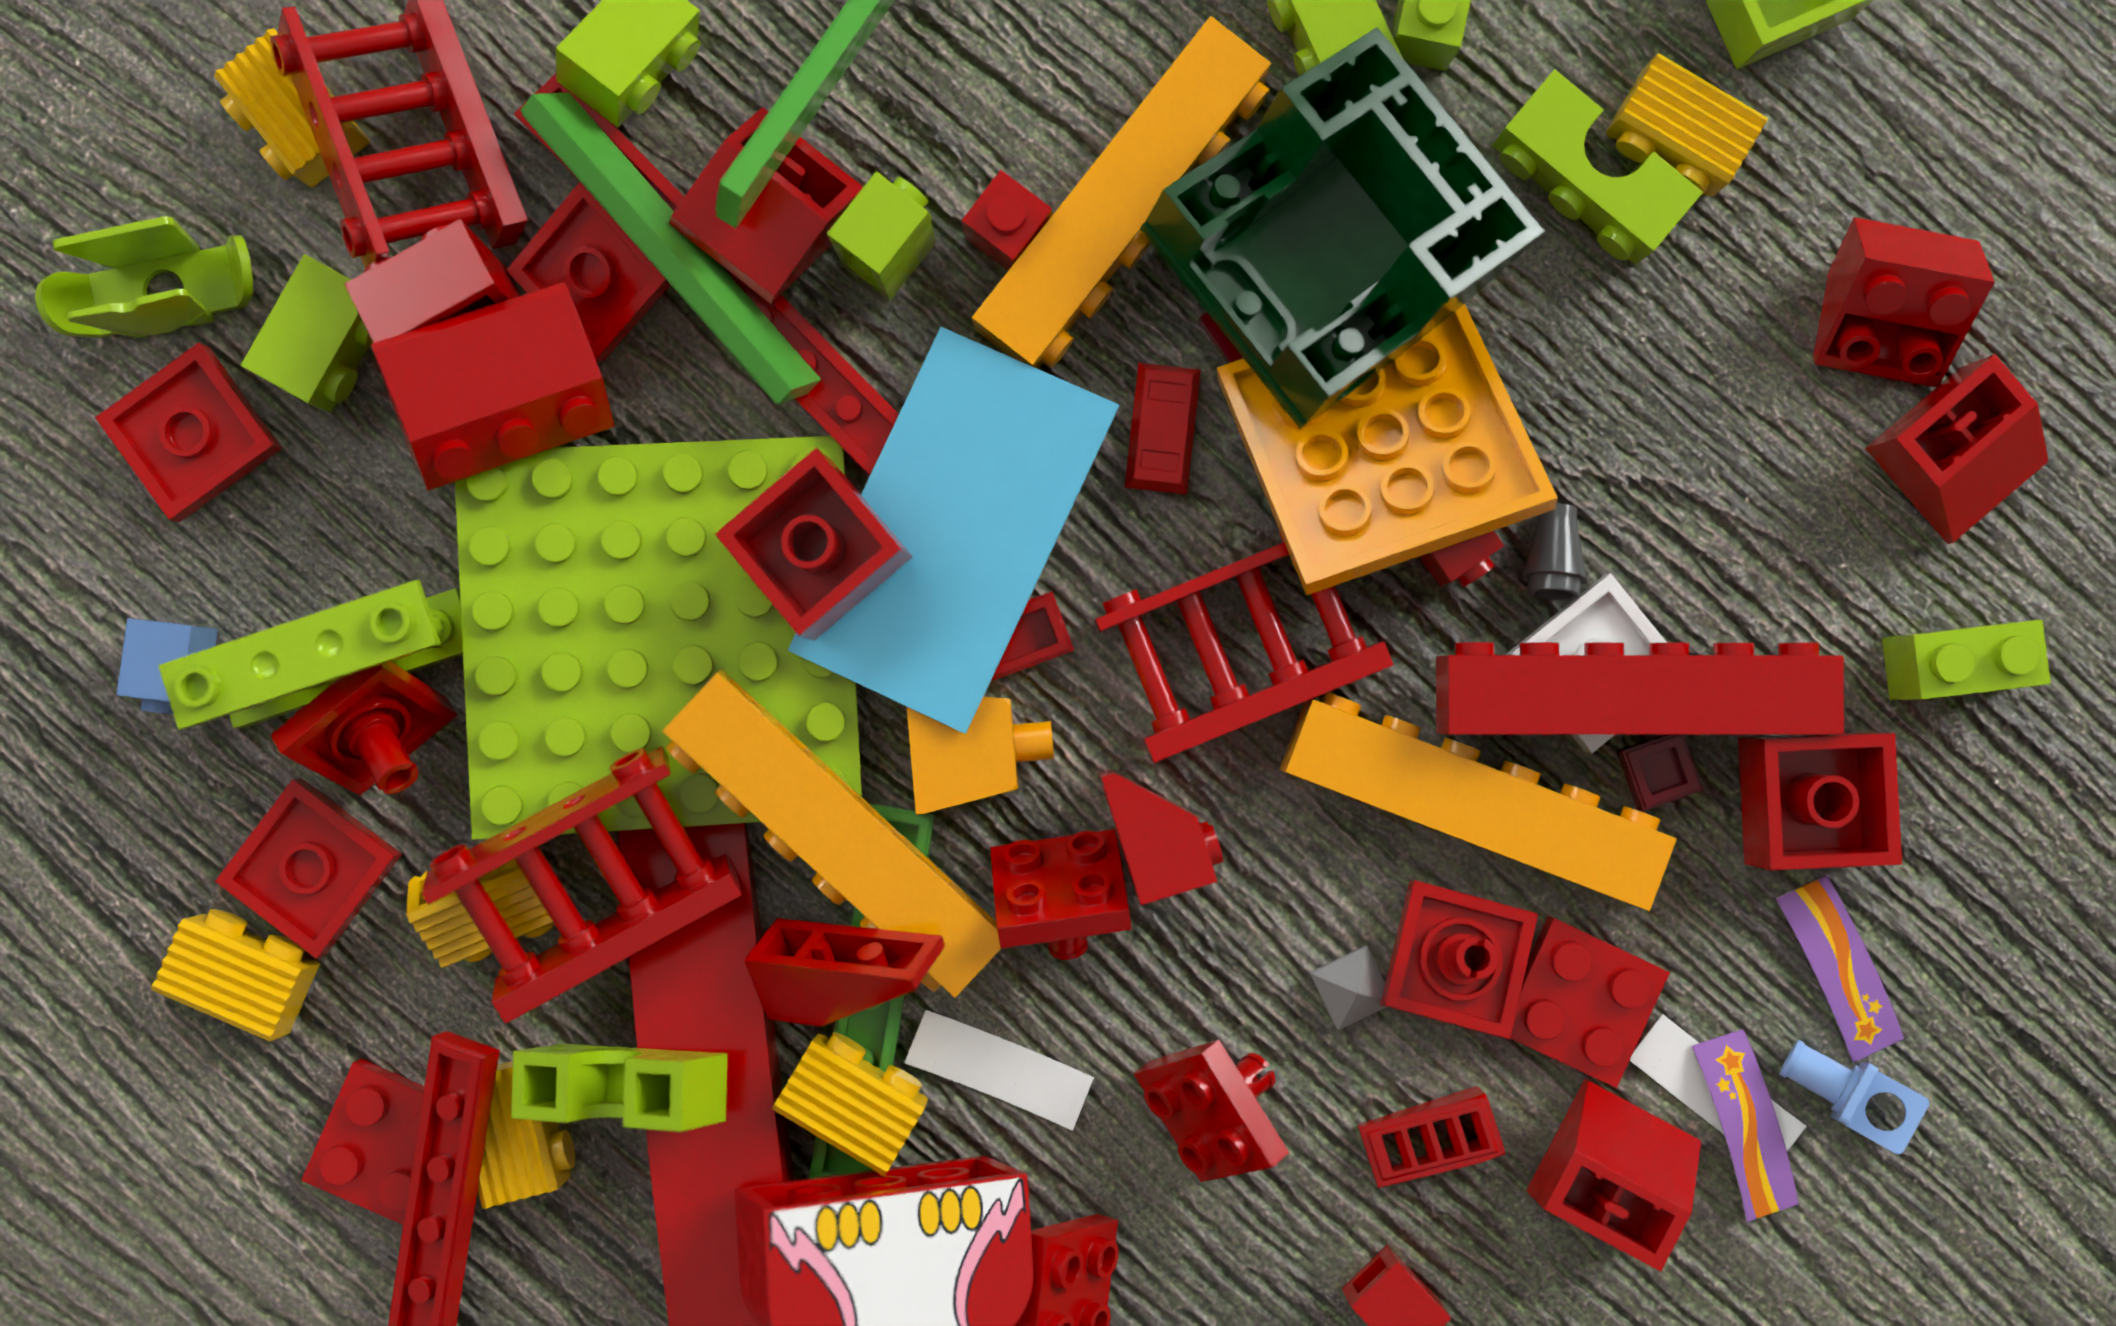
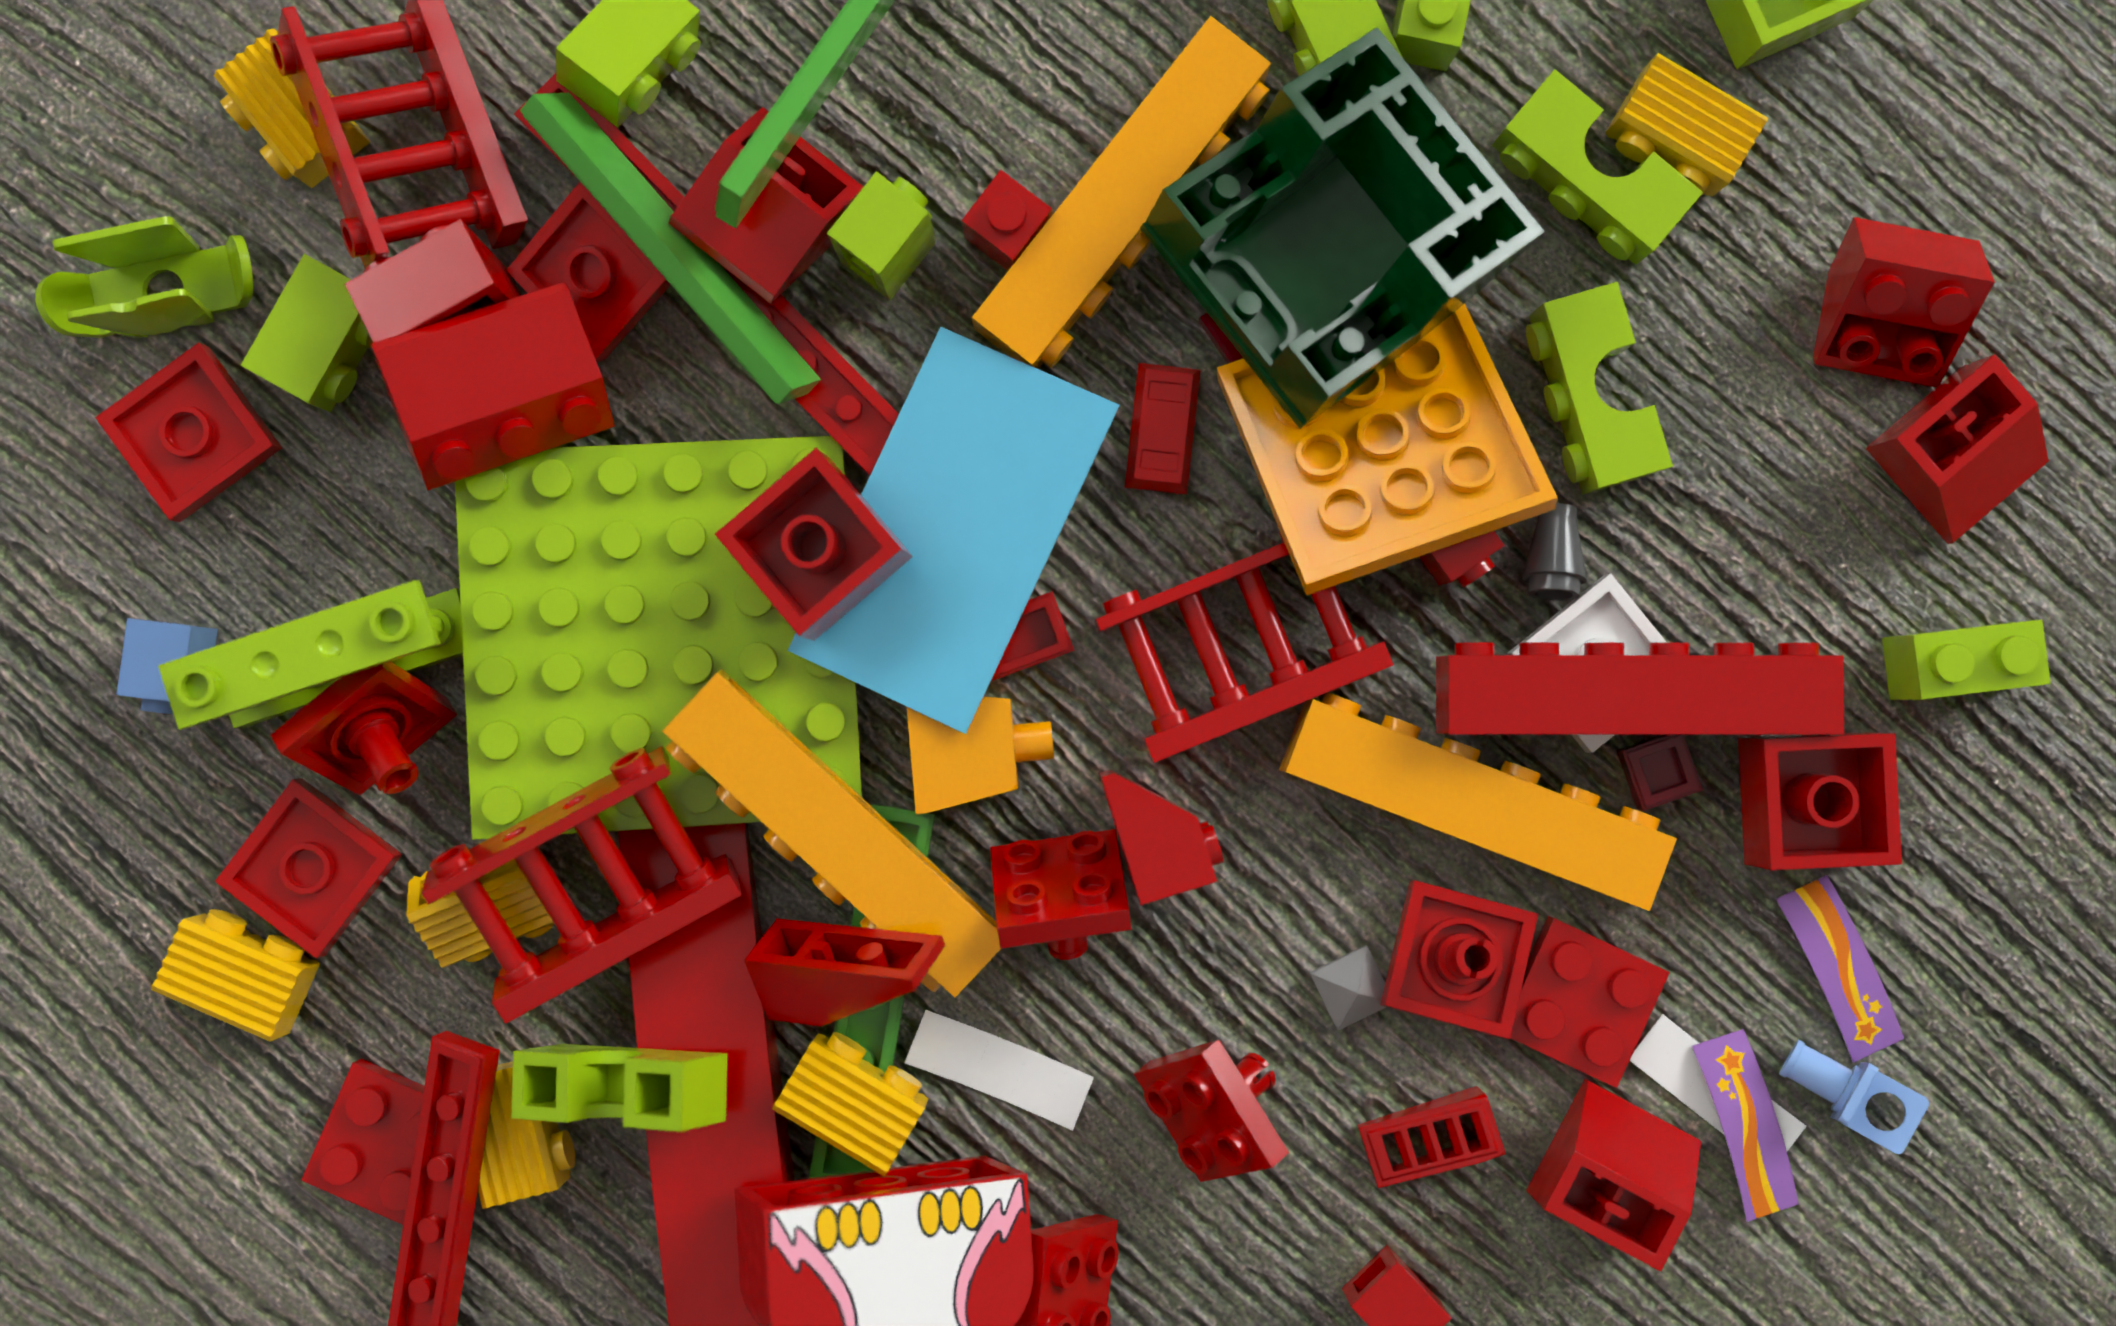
(1602, 442): none -> lime arch

